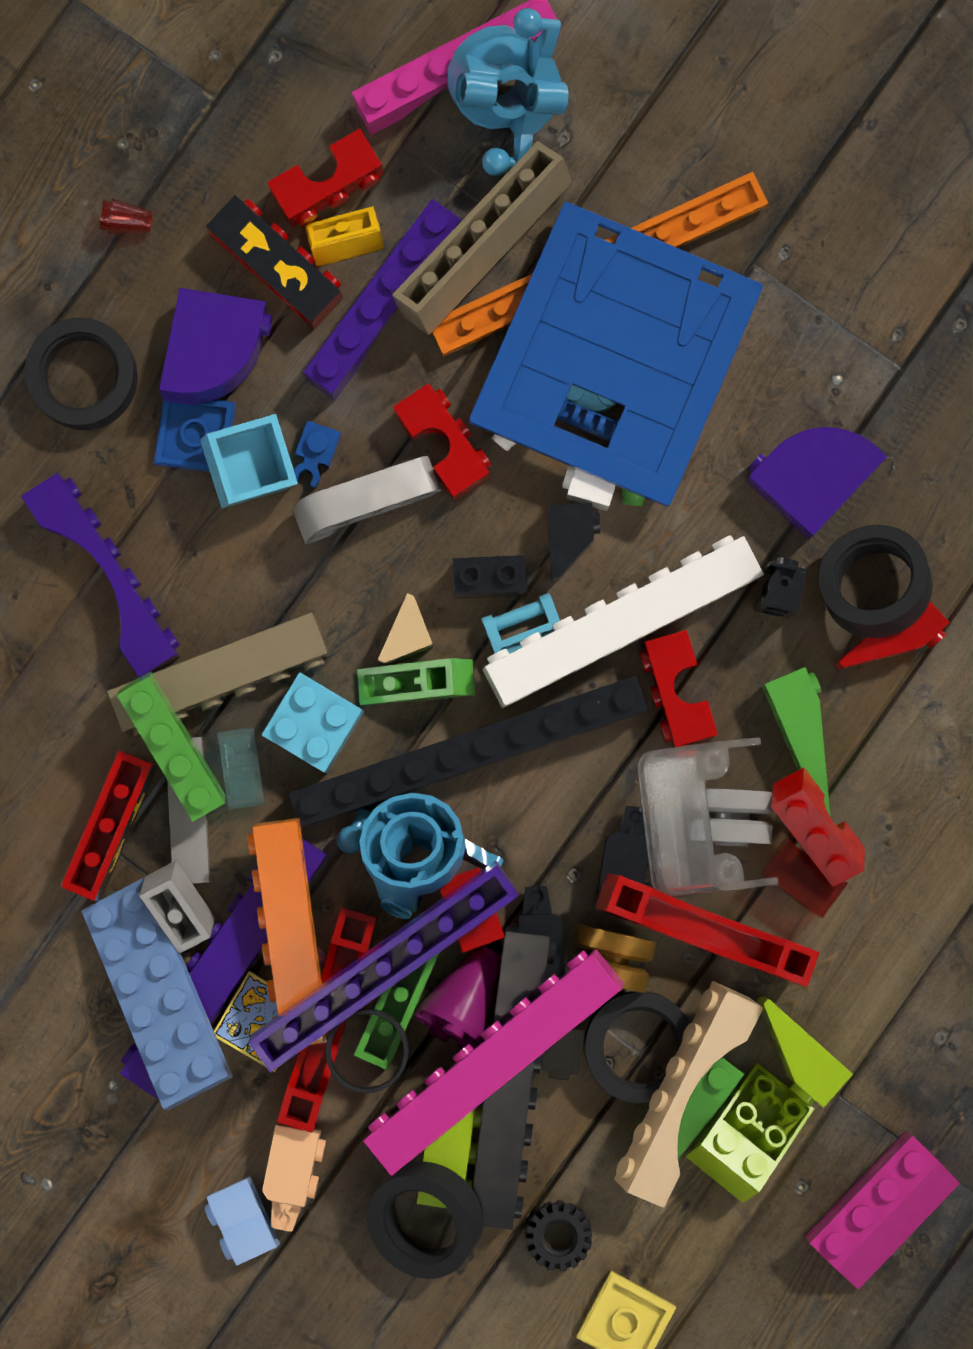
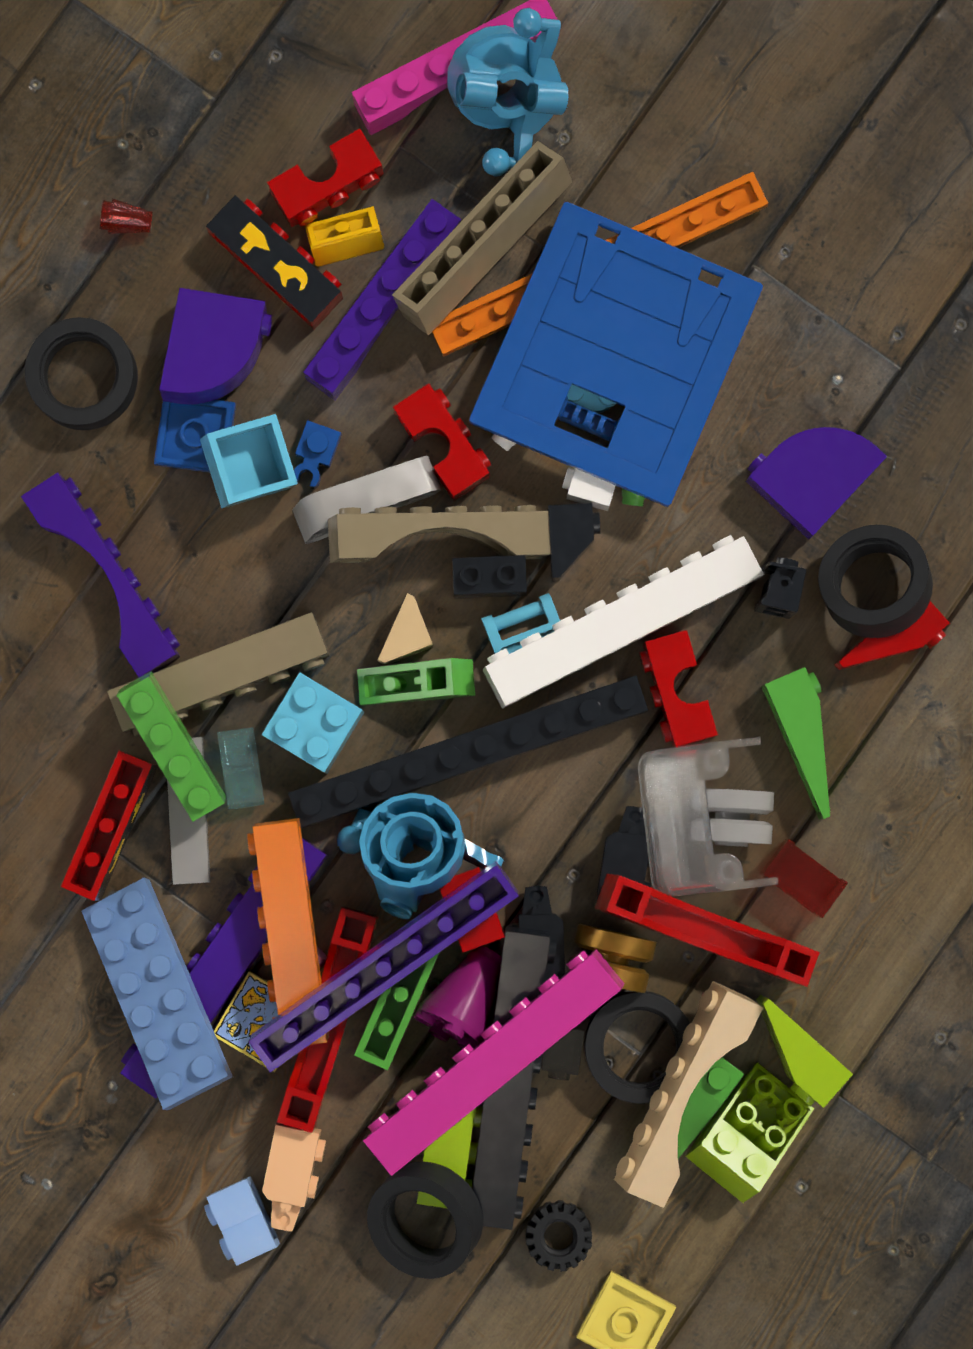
(177, 906): light grey brick -> none
(361, 1089): black tyre -> none
(364, 536): none -> dark tan arch
(803, 811): red arch -> none
(882, 1210): dark pink slope -> none

